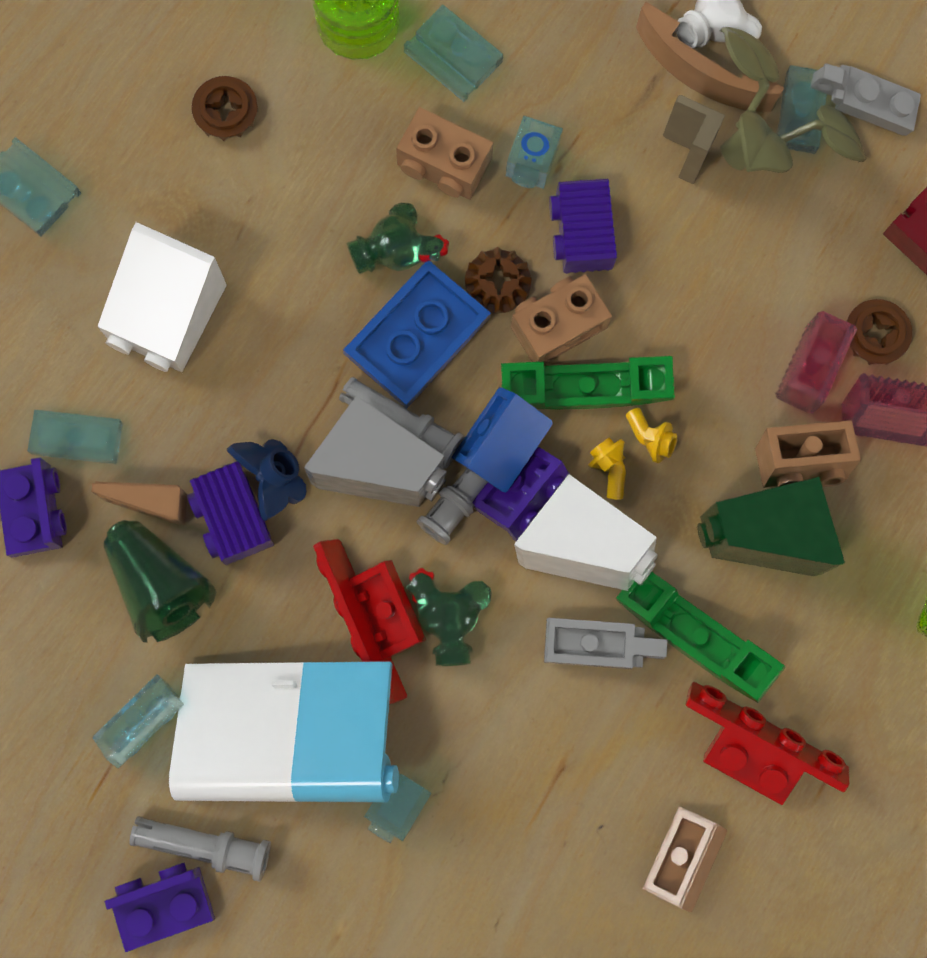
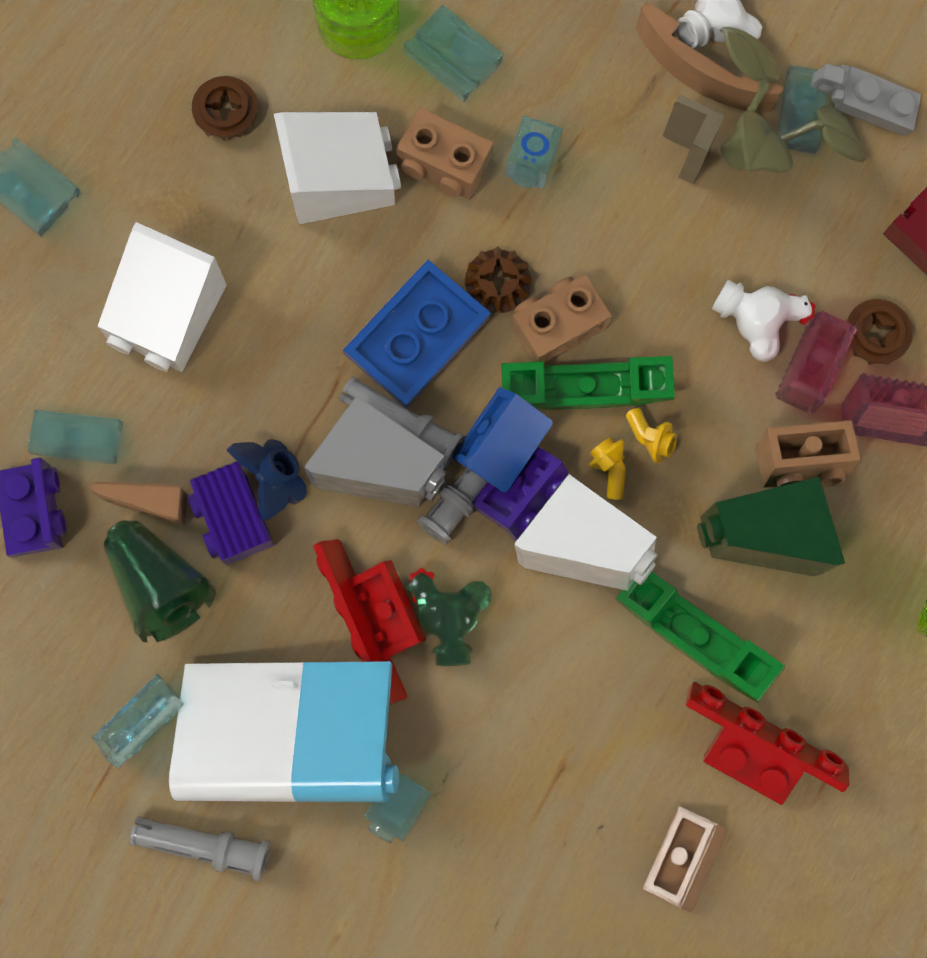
(160, 908): dark purple bracket -> none
(336, 163): none -> white slope
(396, 243): clear green animal -> none
(584, 226): dark purple brick -> none
(599, 644): light grey hinge -> none
(762, 315): none -> white animal

